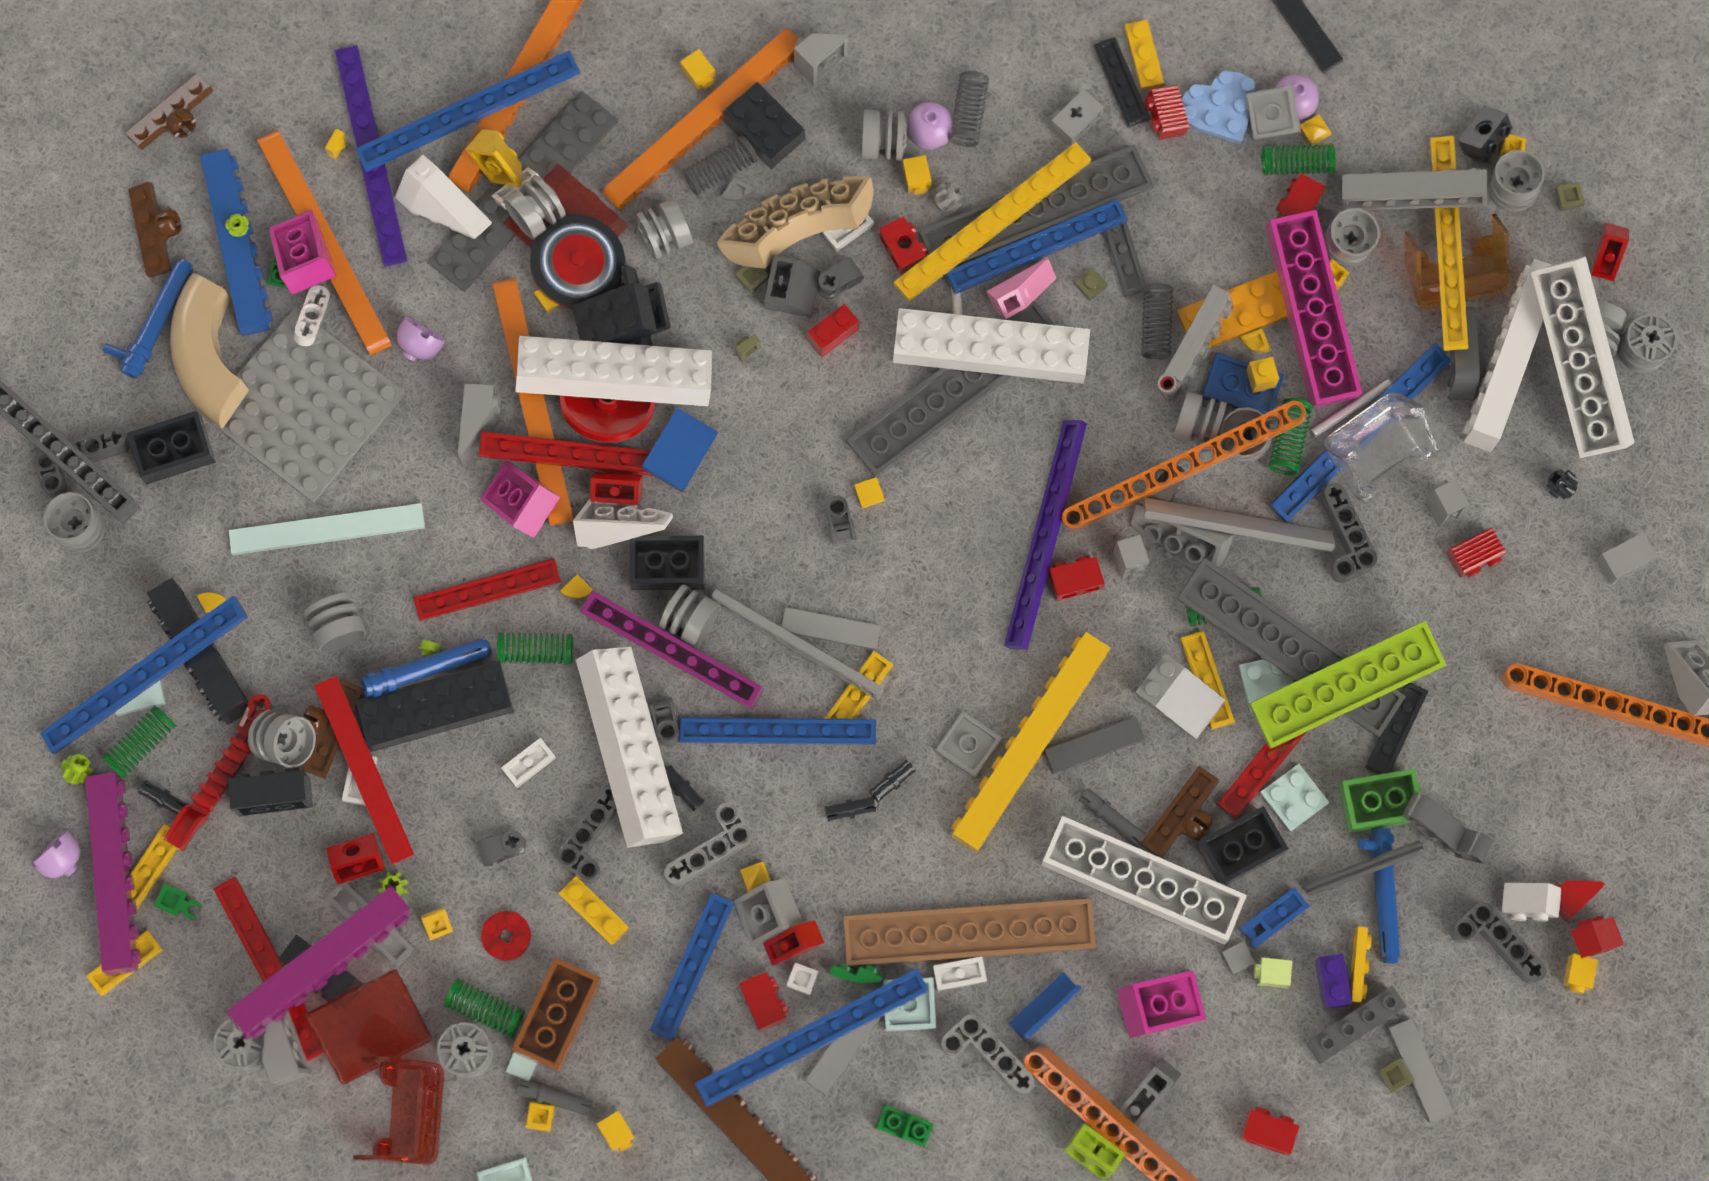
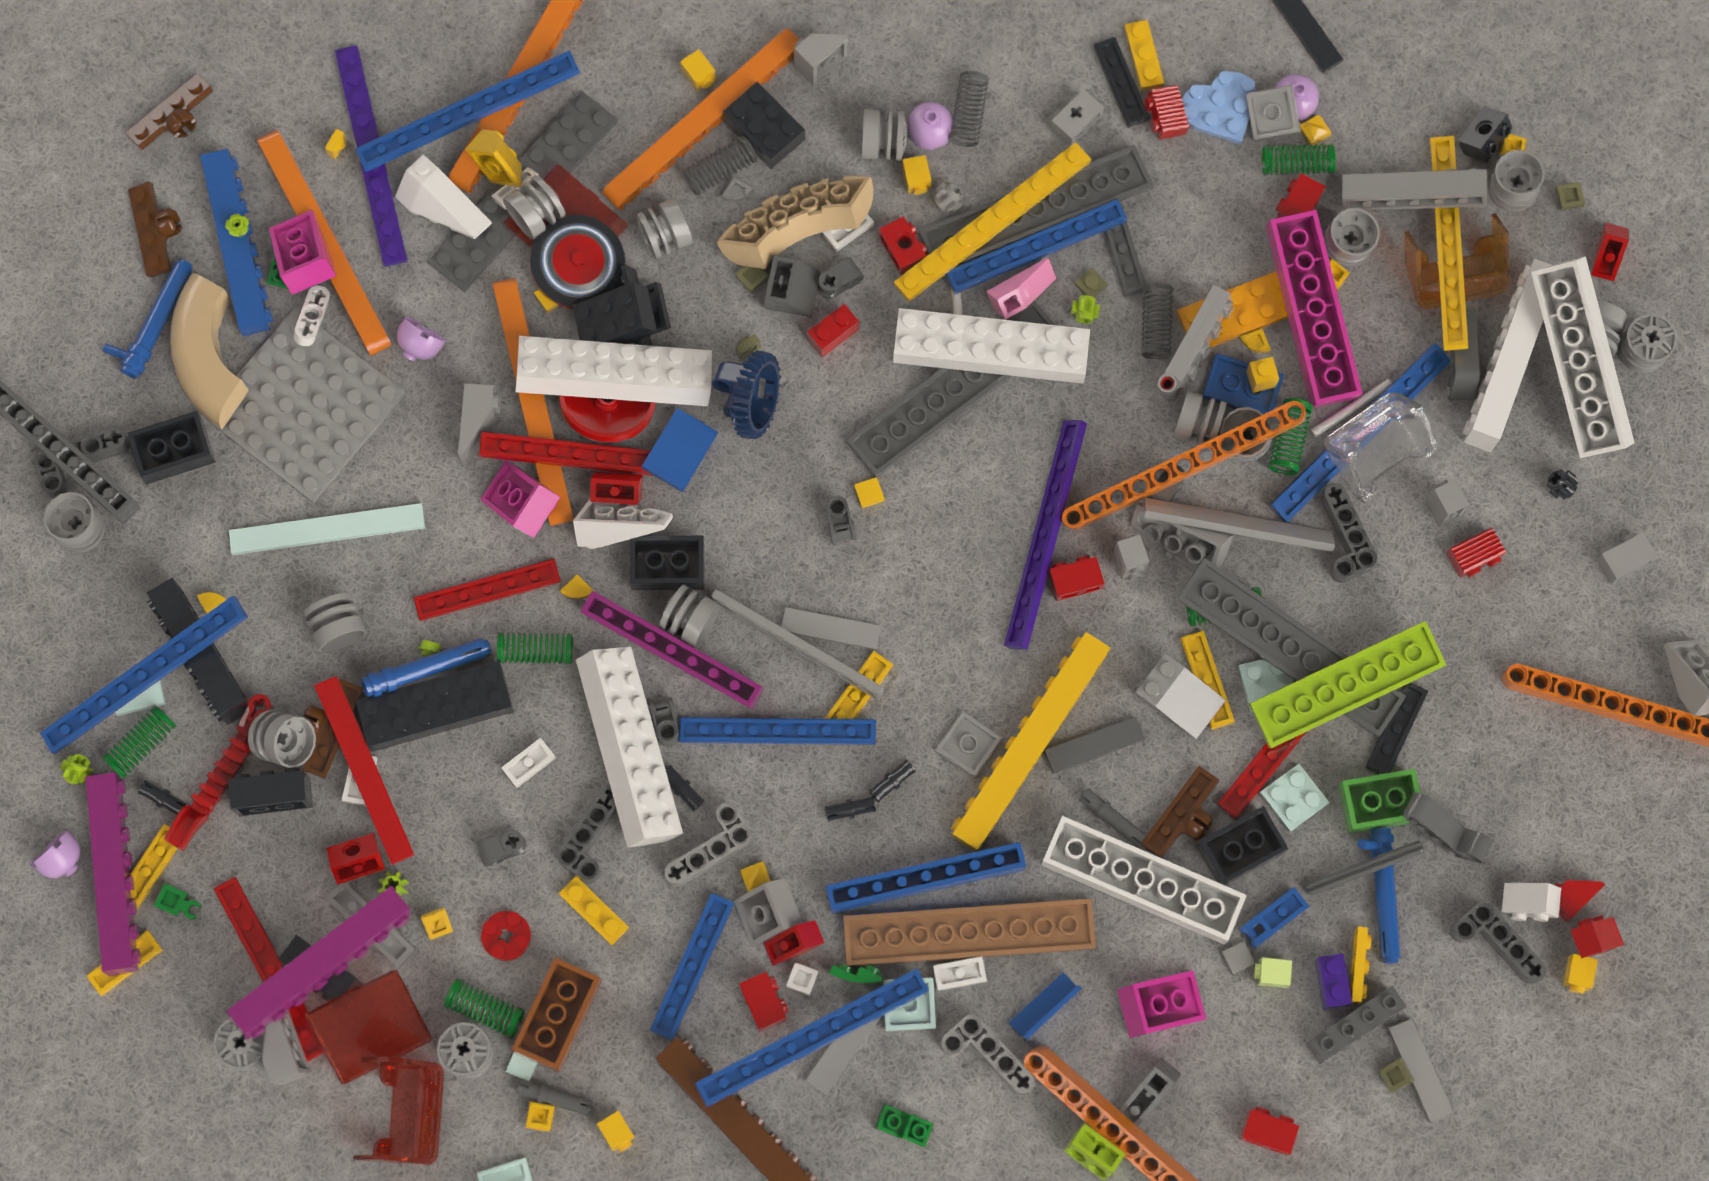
(744, 407): none -> dark blue piece
(925, 877): none -> blue brick
(1085, 309): none -> lime gear

